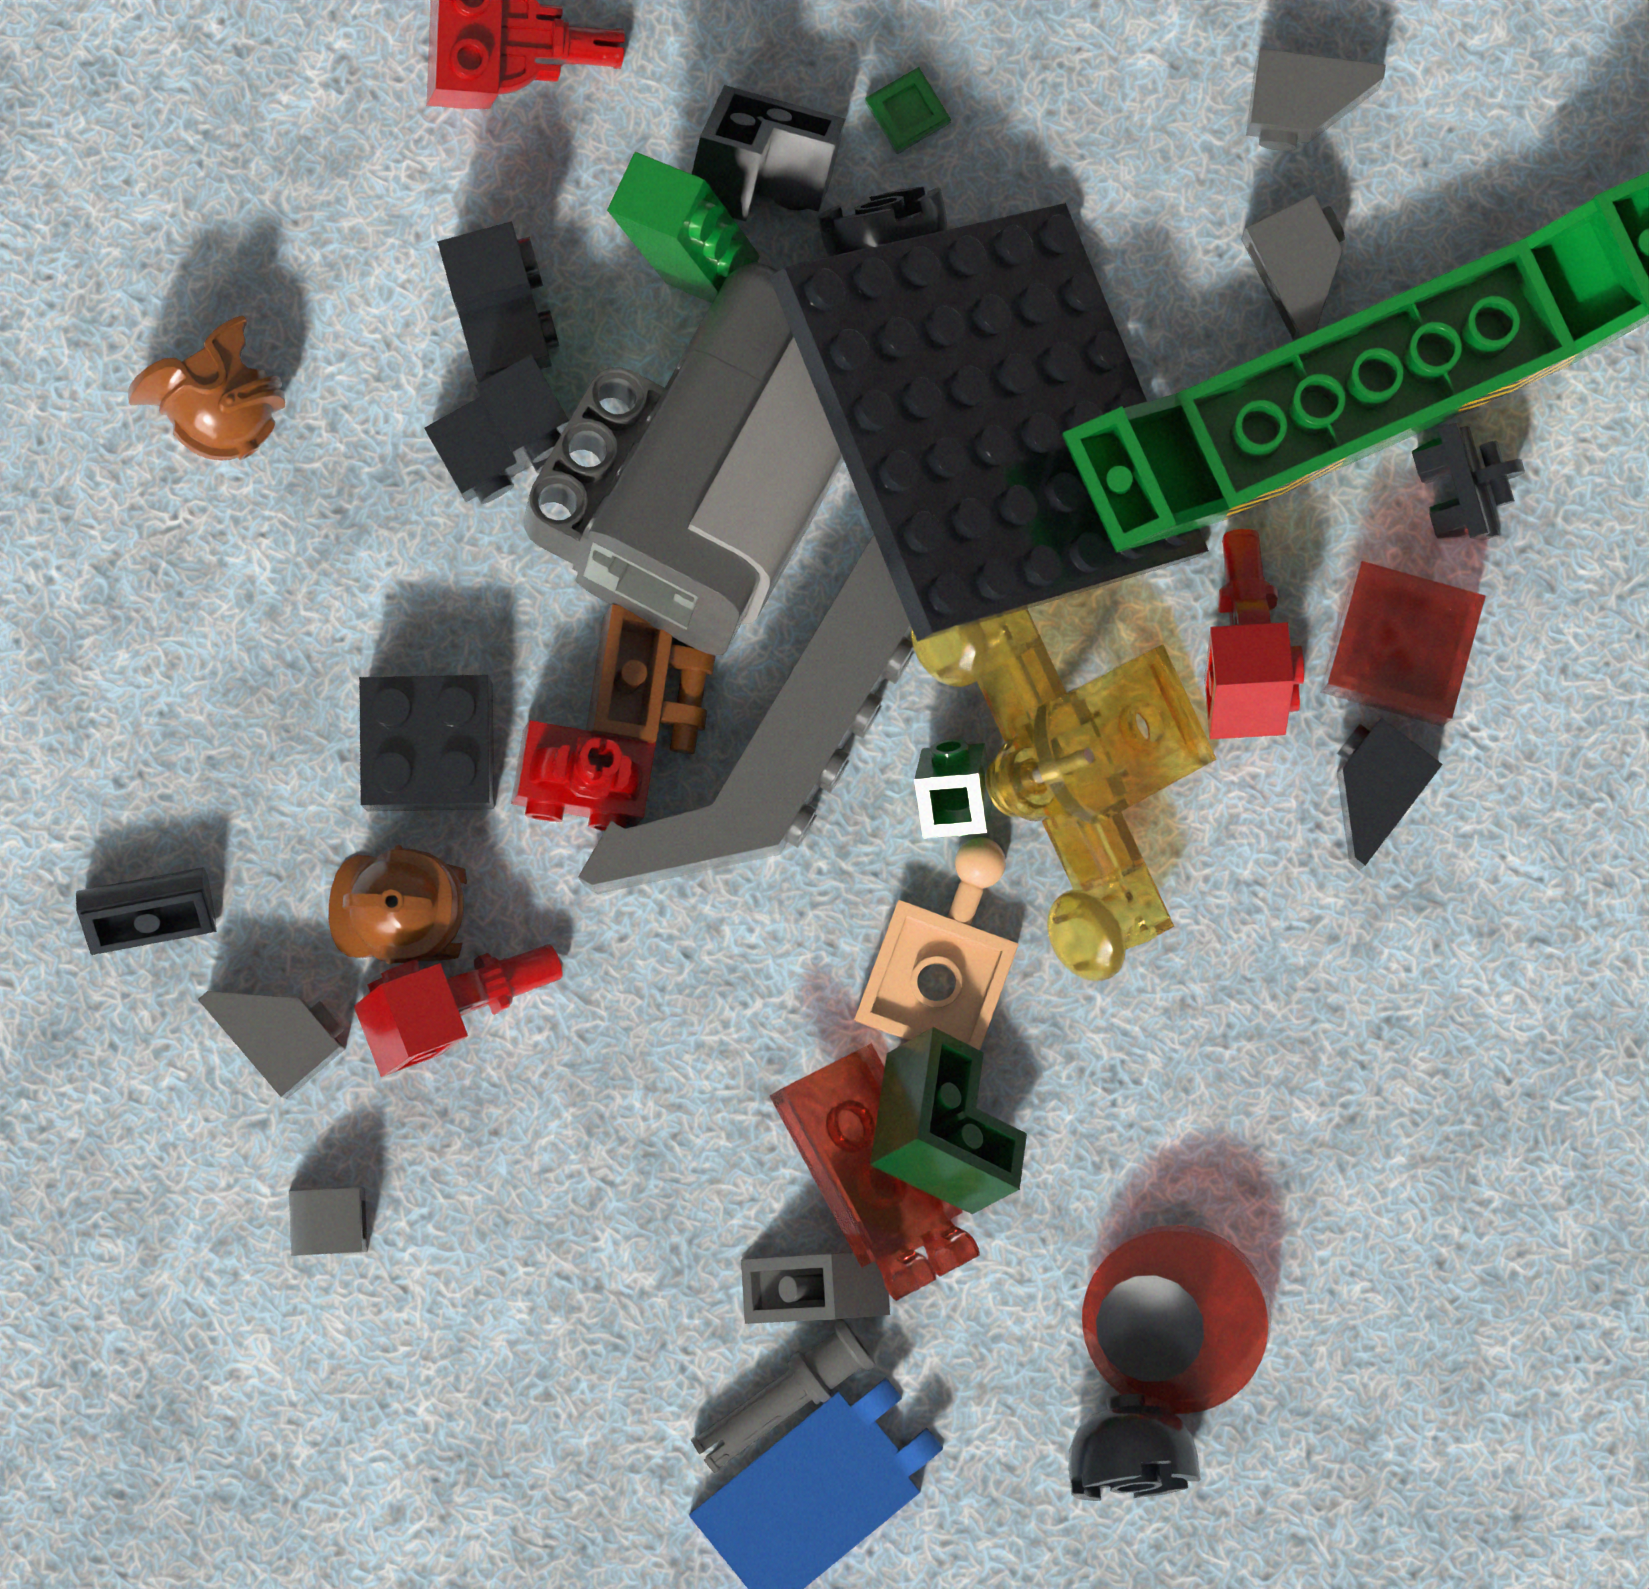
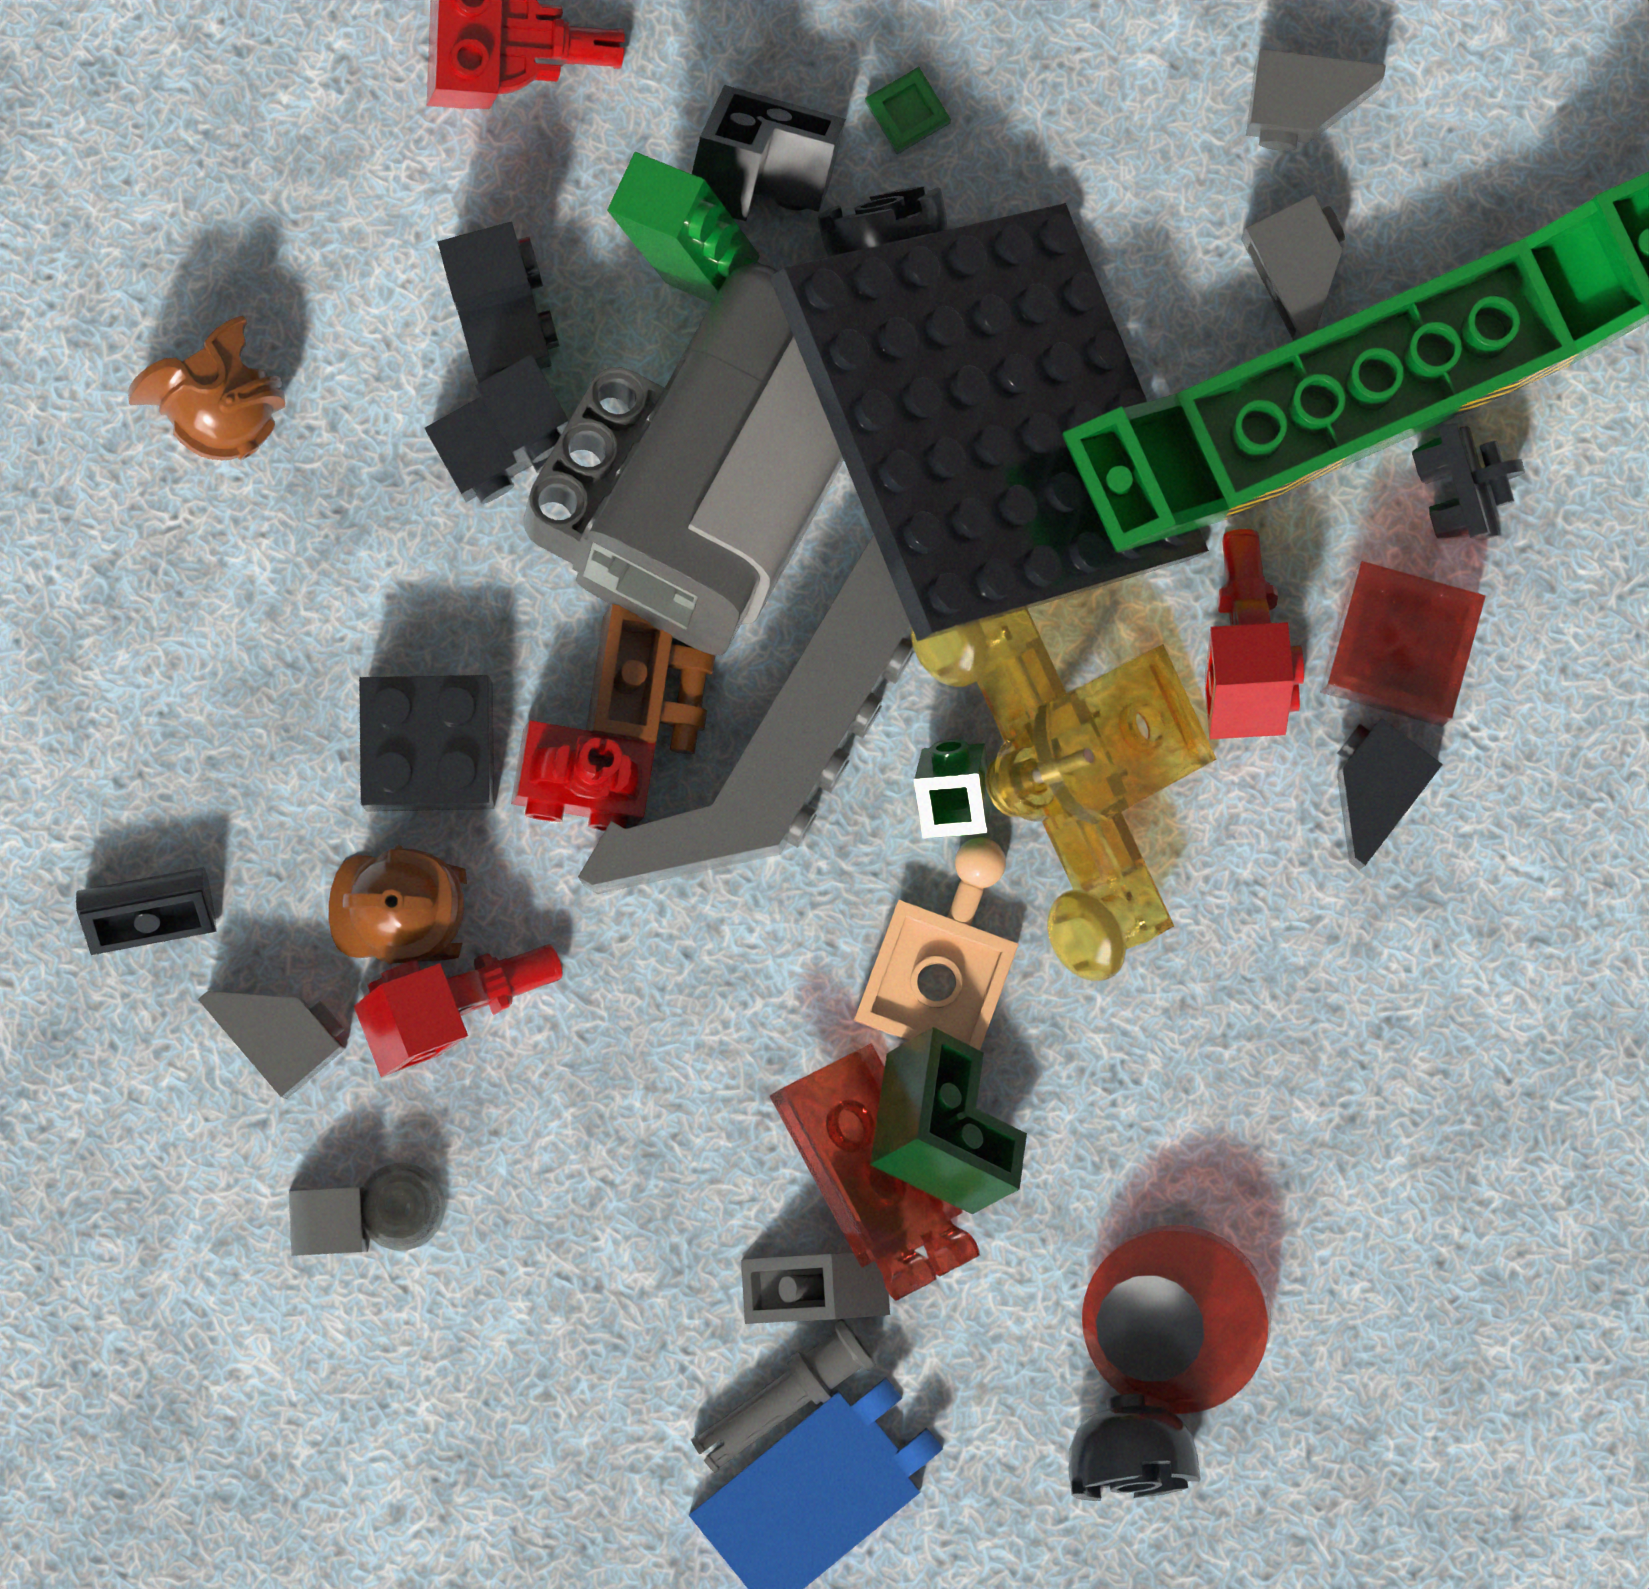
(405, 1185): none -> clear smoke cone

